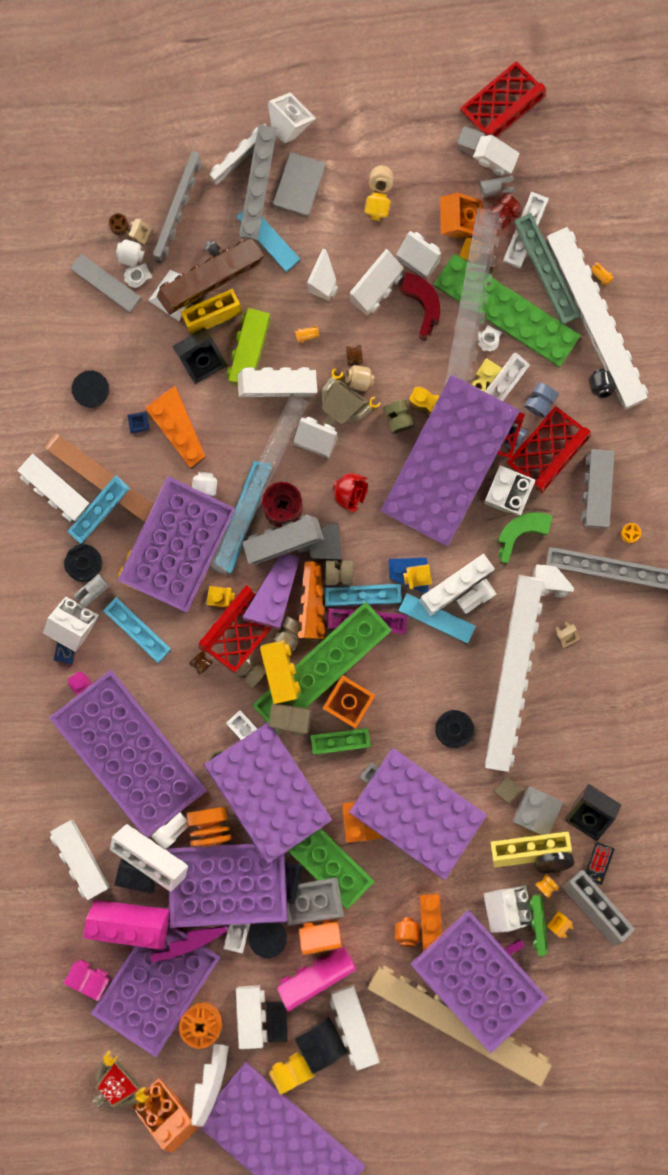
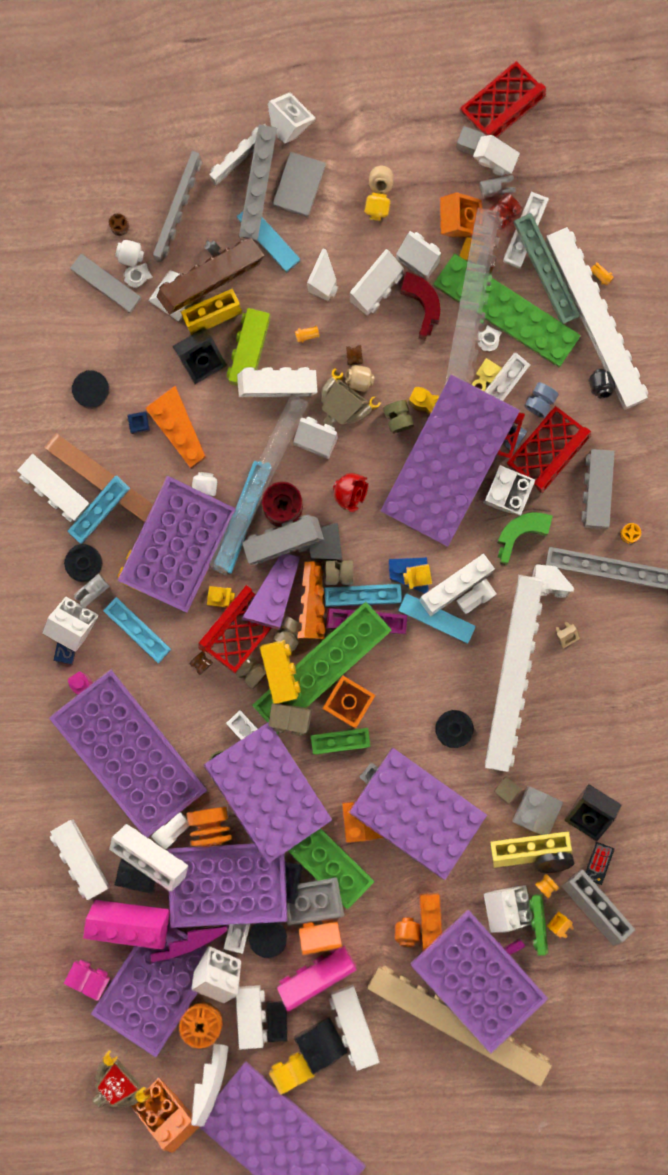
(139, 231): tan tile -> none
(217, 975): none -> white slope

